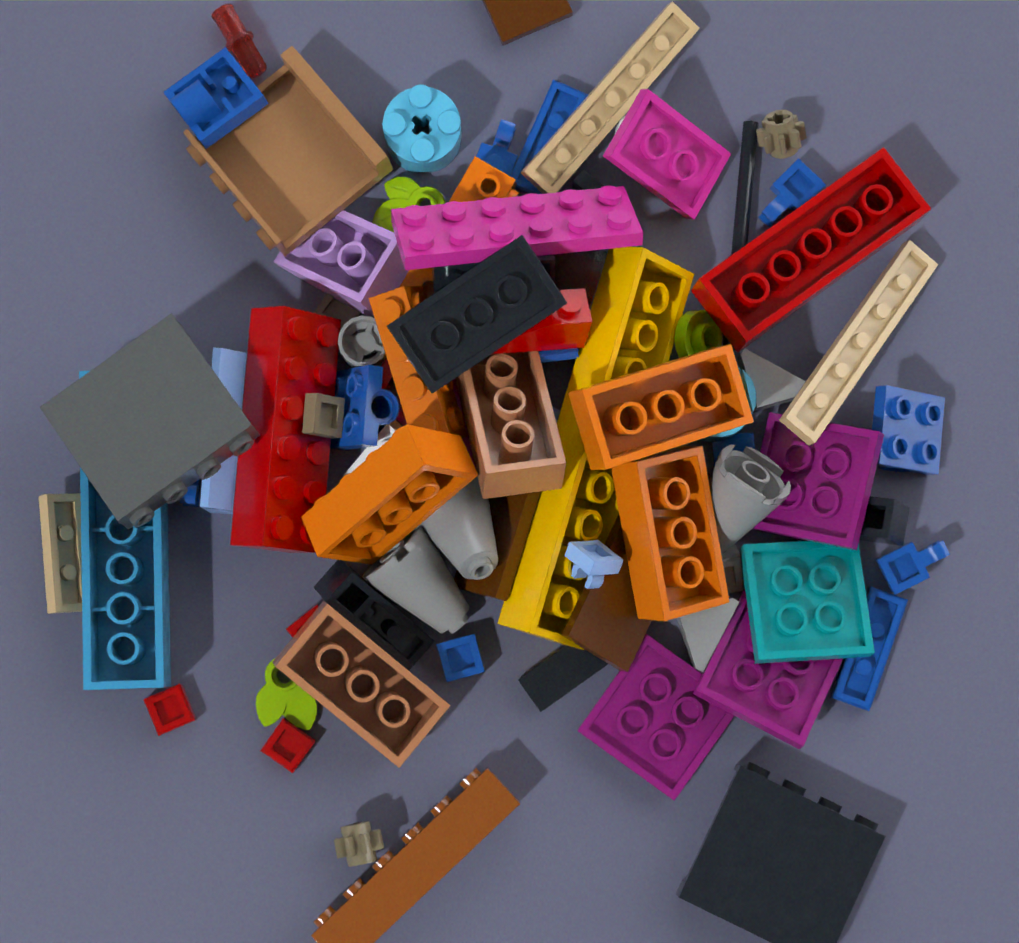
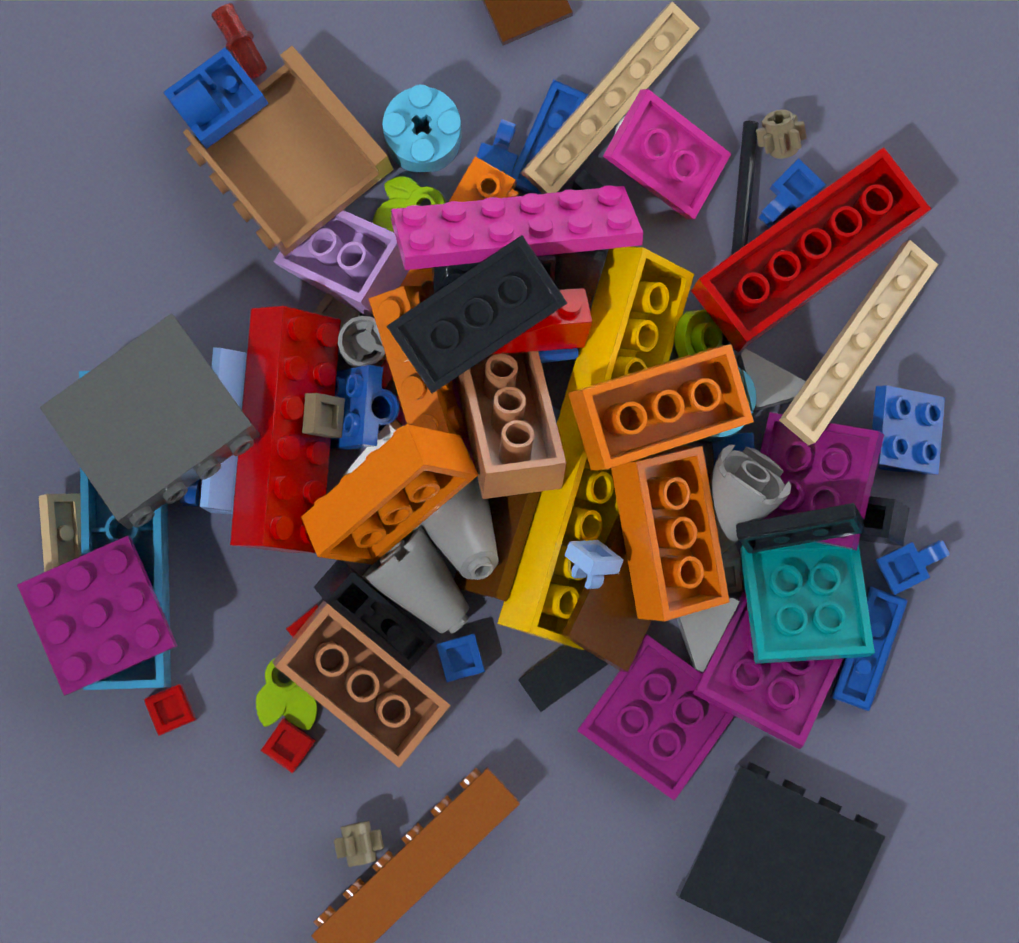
(97, 615): none -> magenta plate
(800, 528): none -> black tile

